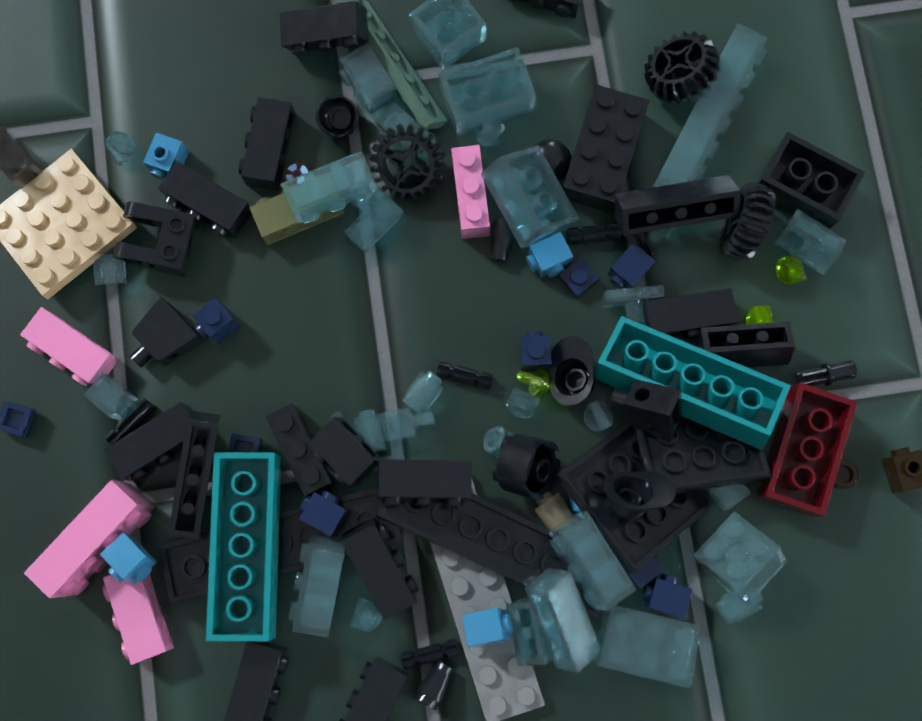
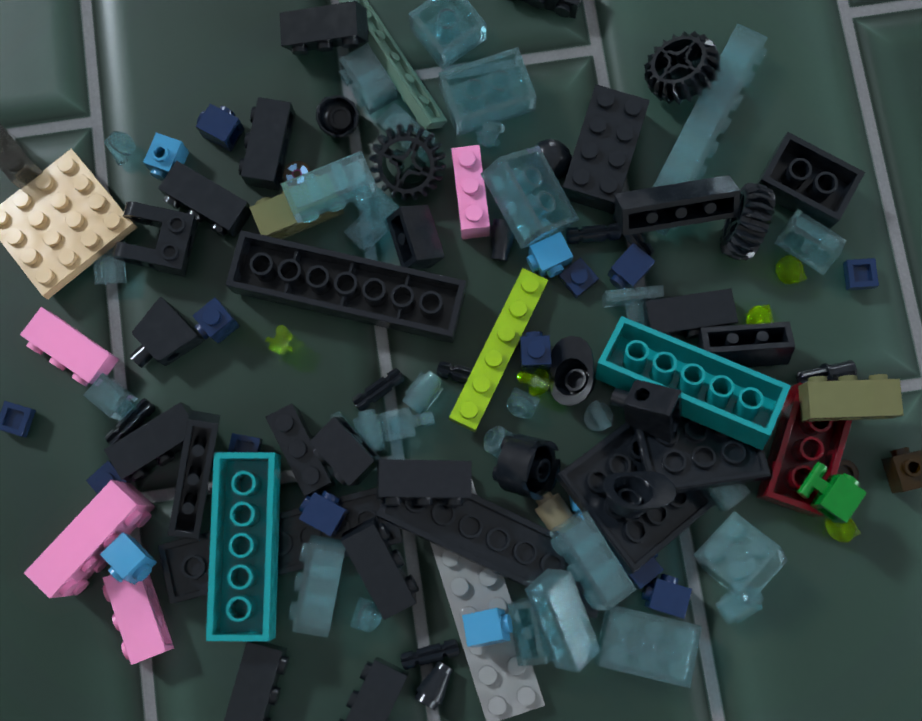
(103, 476): none -> dark blue plate
(220, 126): none -> dark blue brick
(279, 343): none -> clear neon green plate
(346, 286): none -> black brick
(378, 389): none -> black axle
(415, 237): none -> black brick
(498, 350): none -> lime plate
(836, 496): none -> green brick
(842, 531): none -> clear neon green plate
(850, 398): none -> olive brick
(860, 274): none -> dark blue plate

